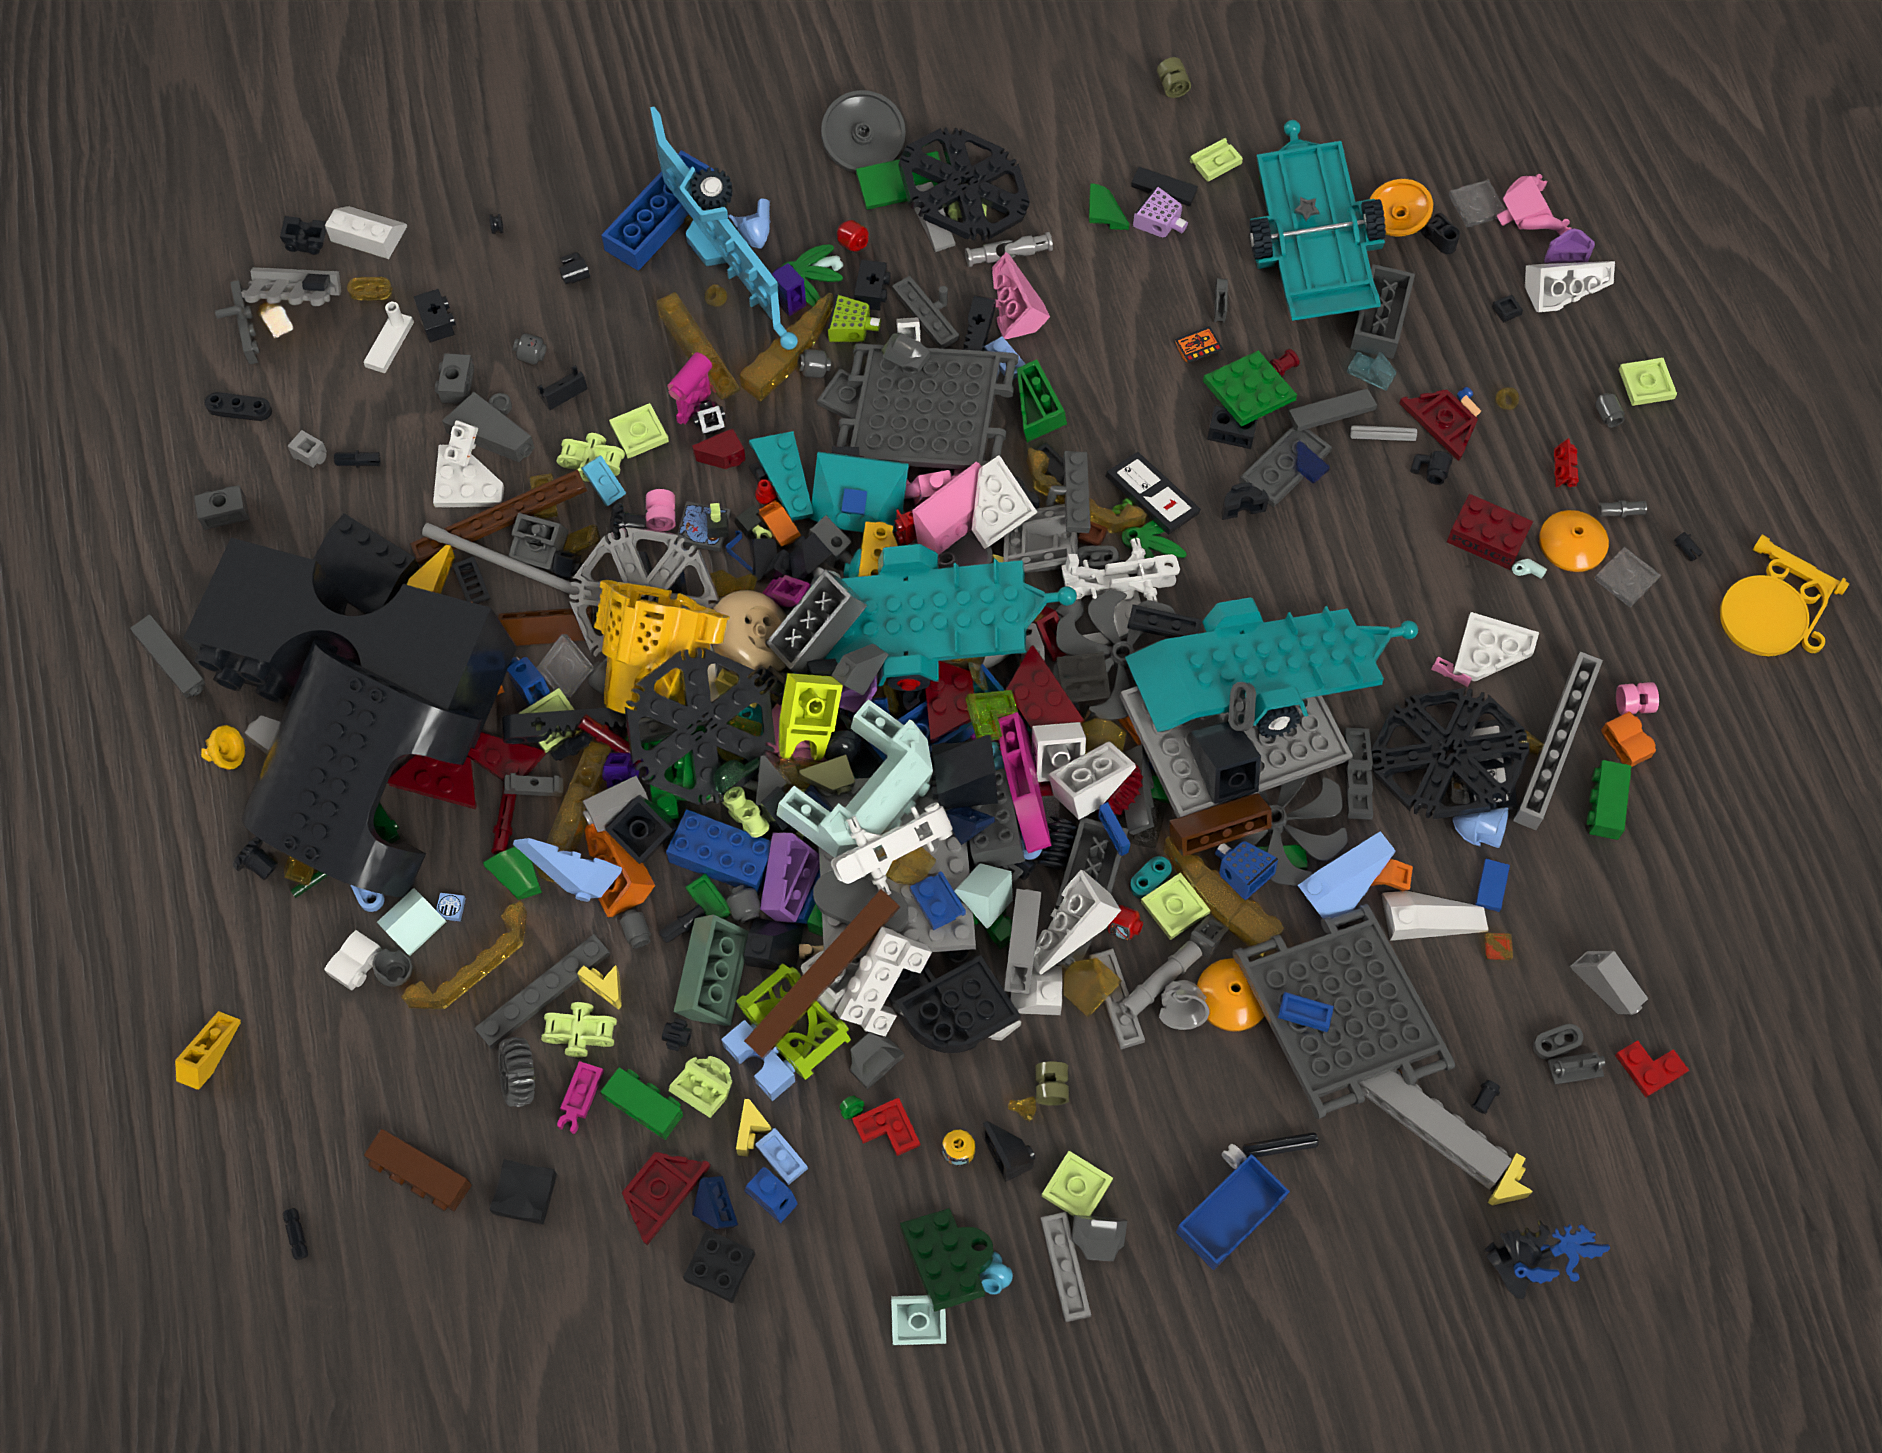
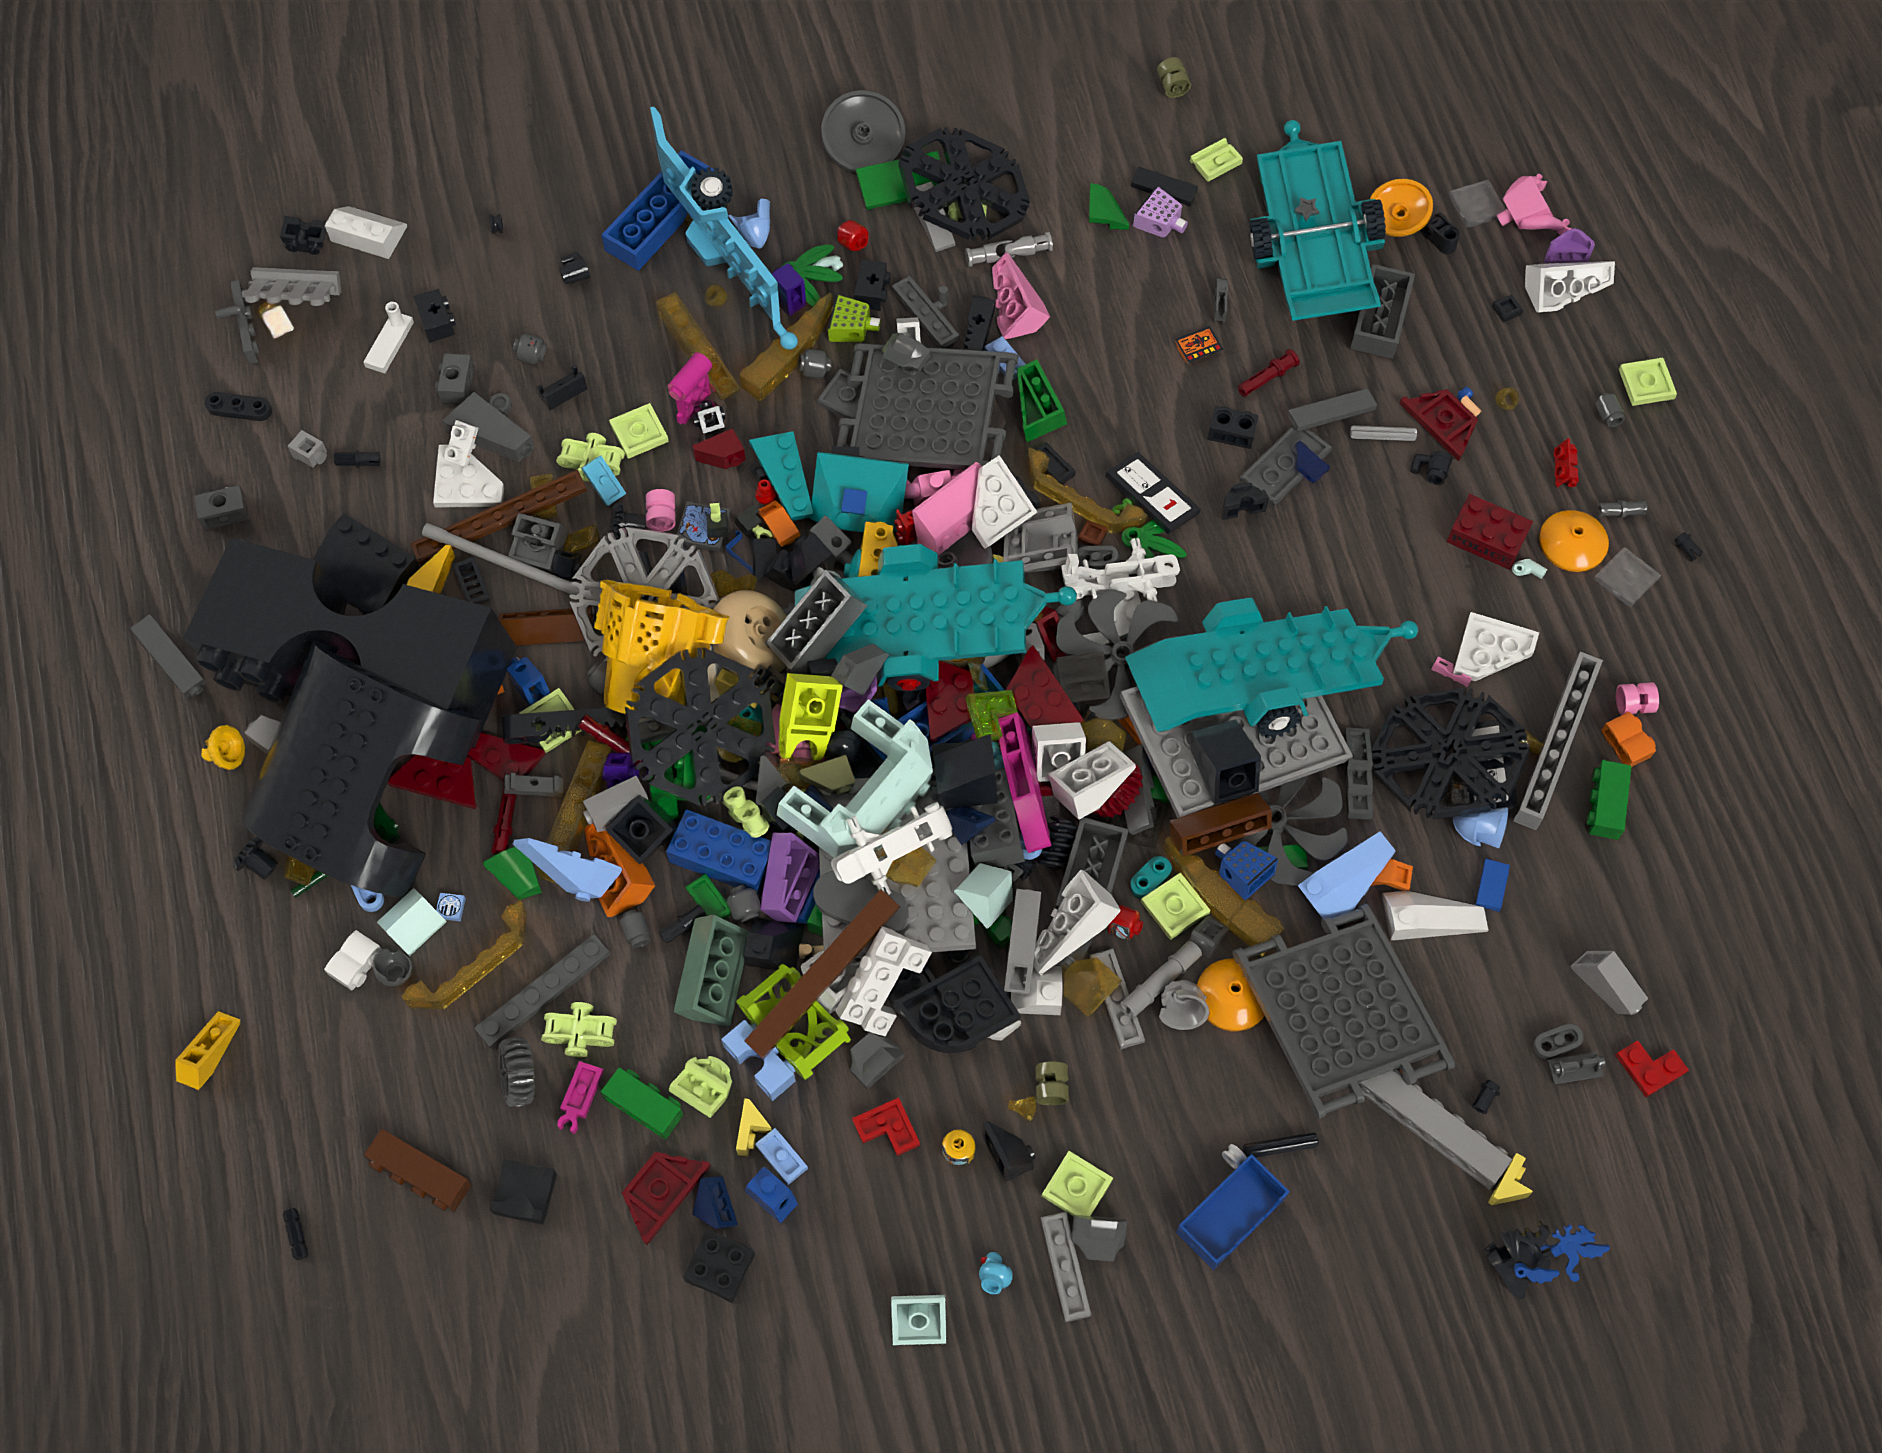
(316, 282): black tile -> none
(371, 288): clear yellow plate -> none
(565, 666): clear tile -> none
(571, 746): black axle -> none
(607, 988): light yellow slope -> none
(676, 1034): black gear -> none
(732, 773): clear green cap -> none
(786, 590): magenta slope -> none
(851, 1107): green plate -> none
(937, 900): blue plate -> none
(947, 1258): dark green plate -> none
(1075, 491): dark grey plate -> none
(1114, 829): blue tile -> none
(1162, 622): black tile -> none
(1242, 706): dark grey plate -> none
(1249, 388): green plate -> none
(1305, 1012): blue tile -> none
(1374, 371): clear light blue slope -> none
(1498, 946): clear yellow tile -> none
(1771, 615): yellow piece -> none

